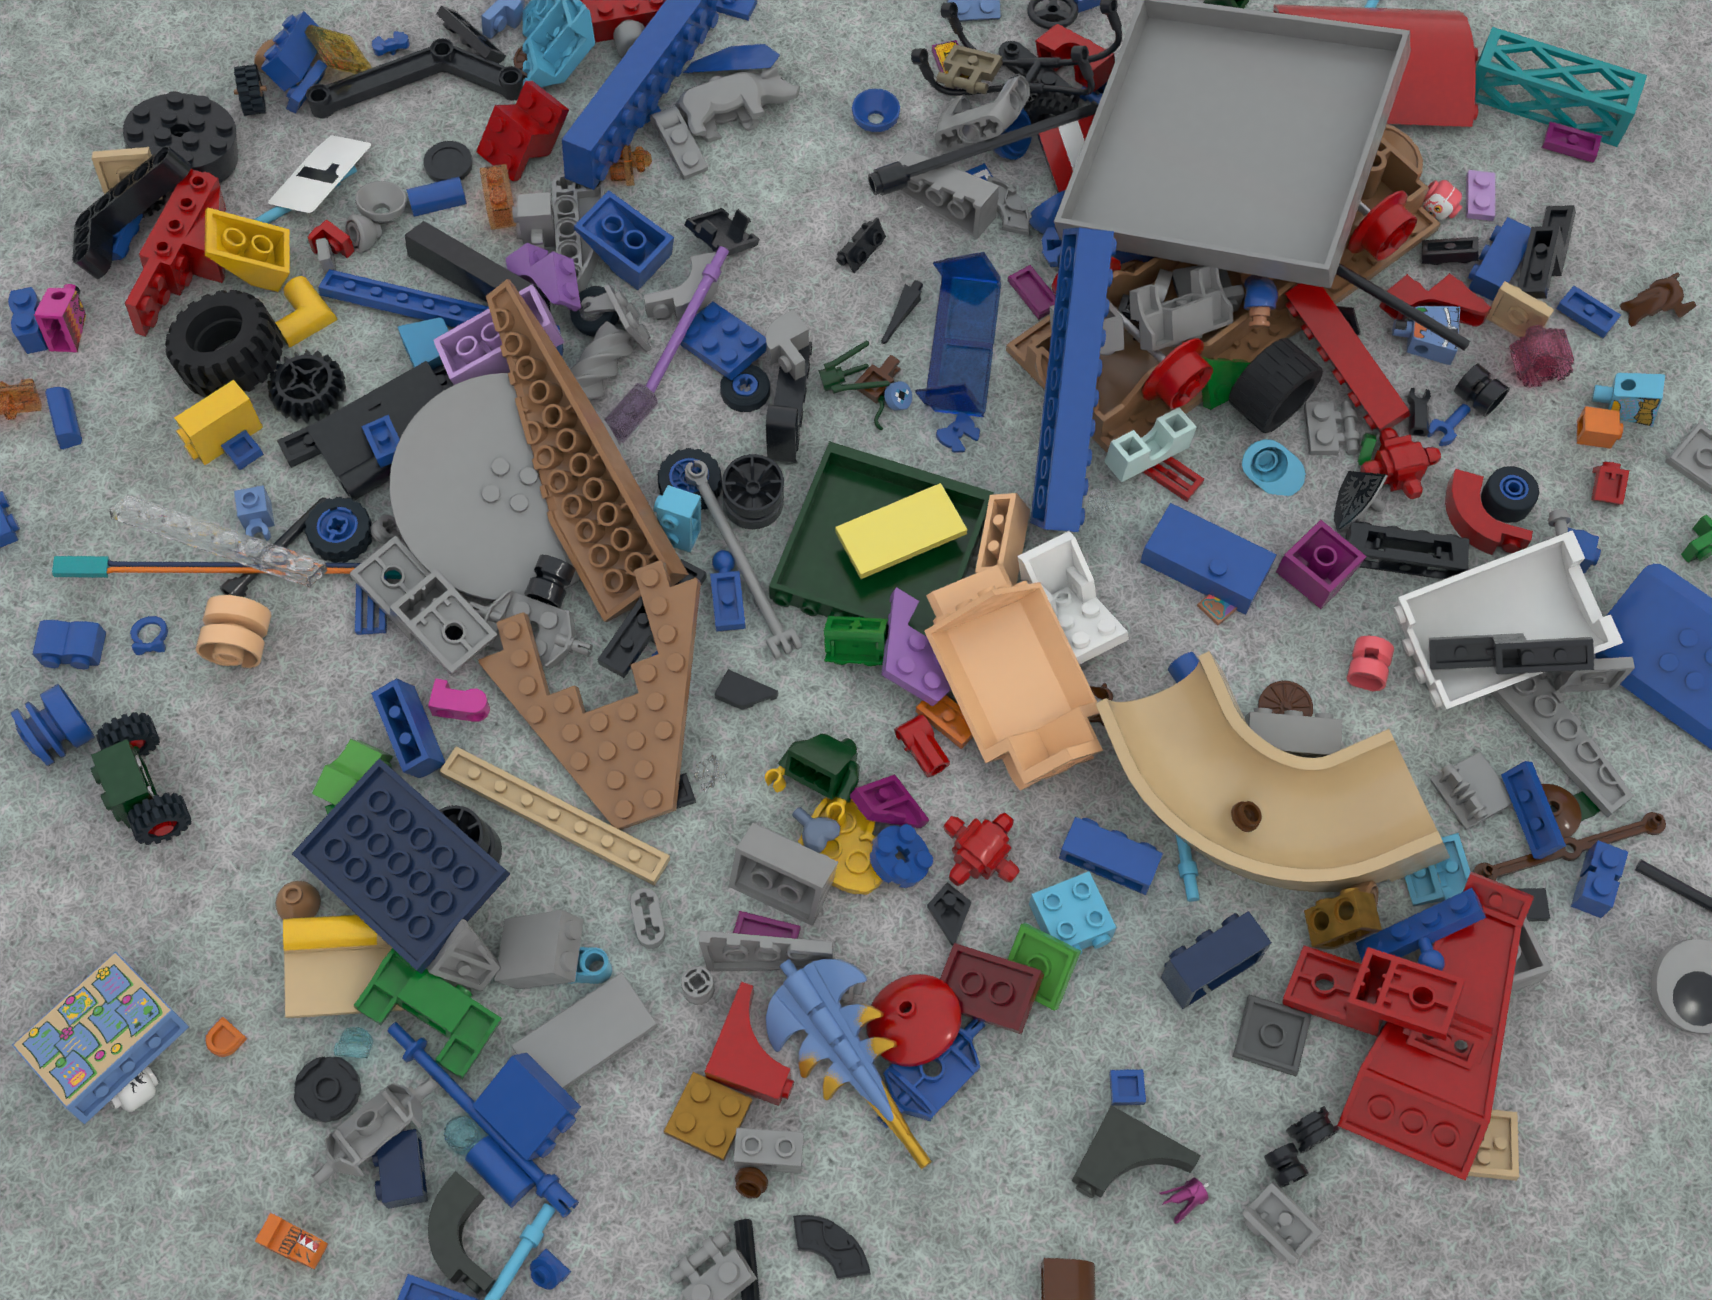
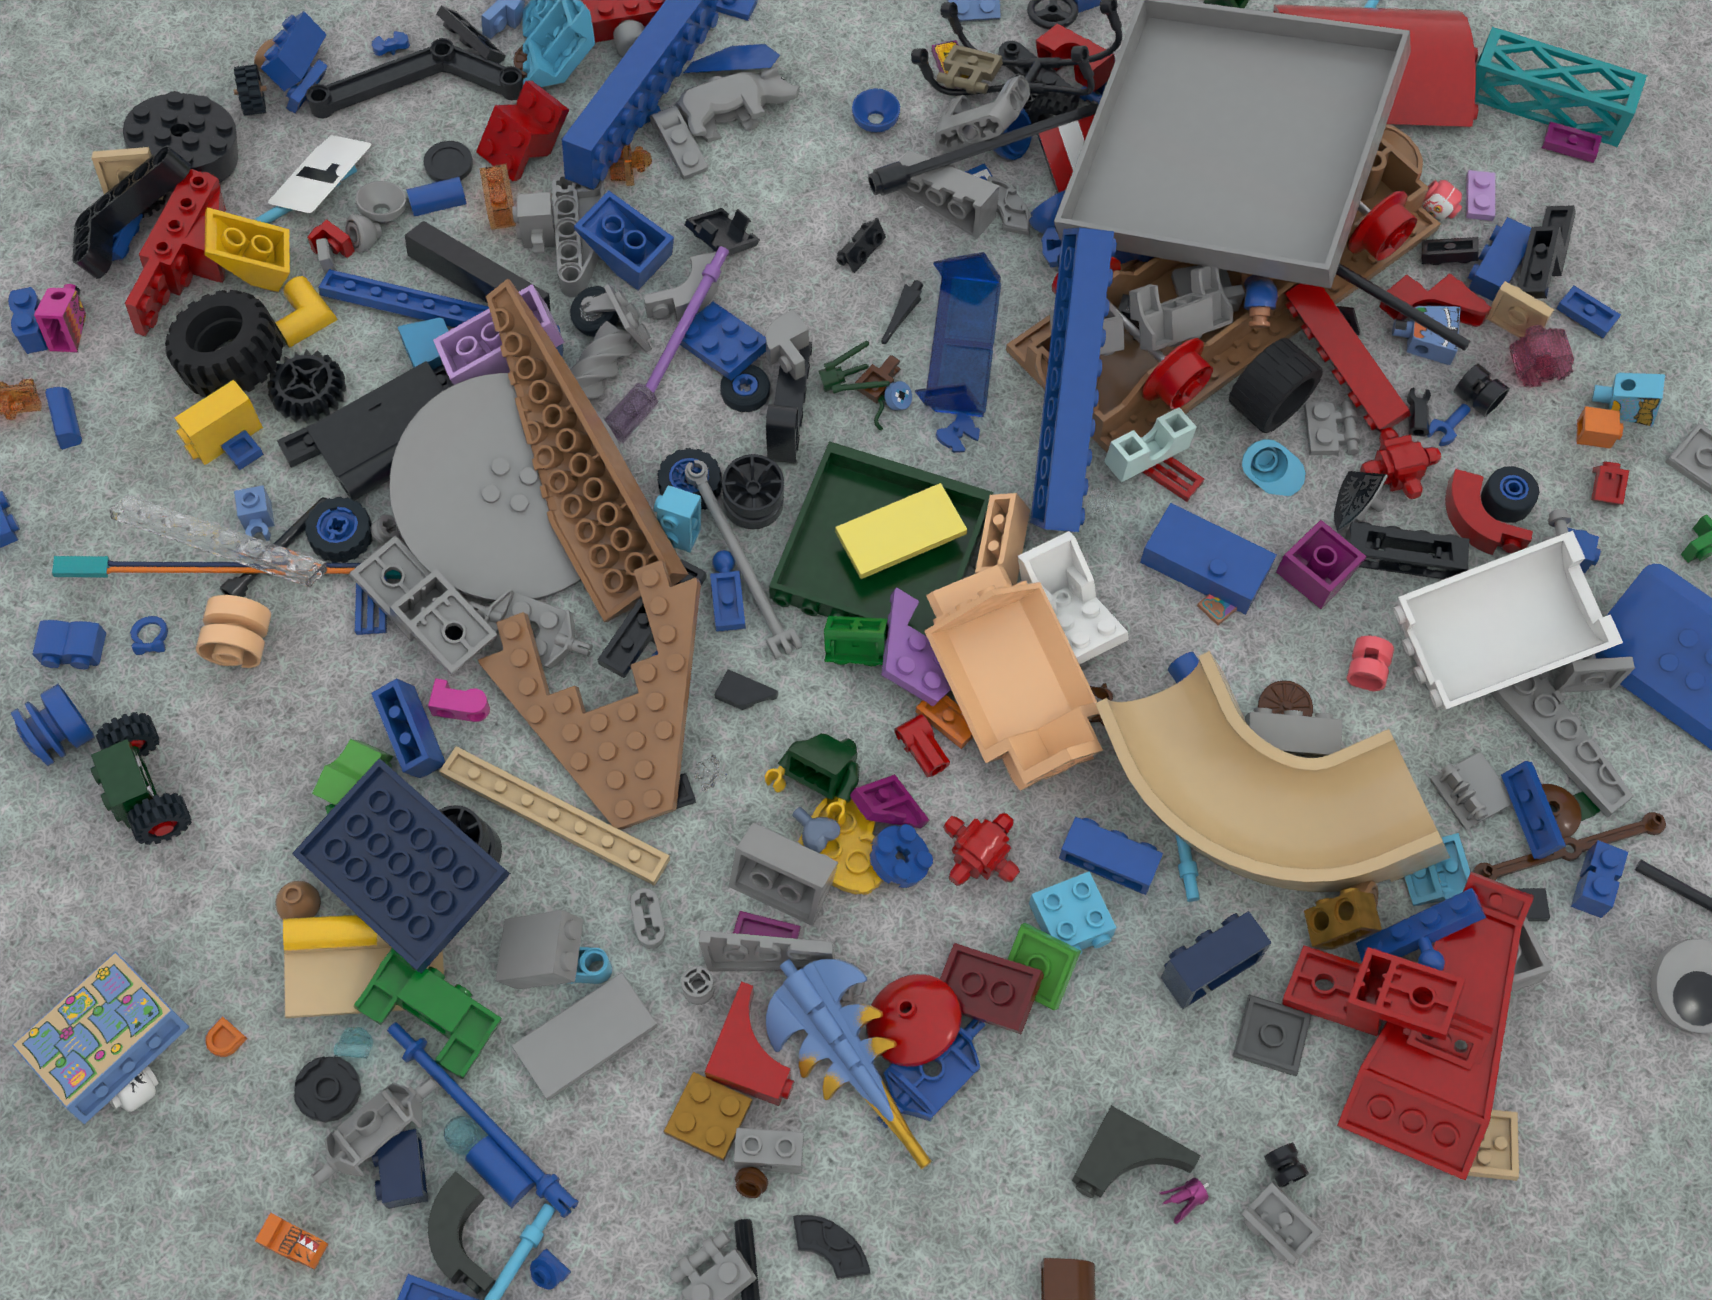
(337, 50): clear yellow tile -> none
(382, 439): blue plate -> none
(465, 959): light grey wing -> none
(527, 1107): blue brick -> none
(550, 580): black wheel -> none
(551, 272): medium lavender arch -> none
(949, 910): black piece -> none
(1032, 291): magenta tile -> none
(1127, 1087): blue plate -> none
(1163, 282): light grey beam -> none
(1222, 380): green wing -> none
(1246, 816): reddish brown plate -> none
(1312, 1129): black wheel -> none
(1368, 444): green tile -> none
(1512, 653): black bracket -> none
(1662, 295): reddish brown hair -> none

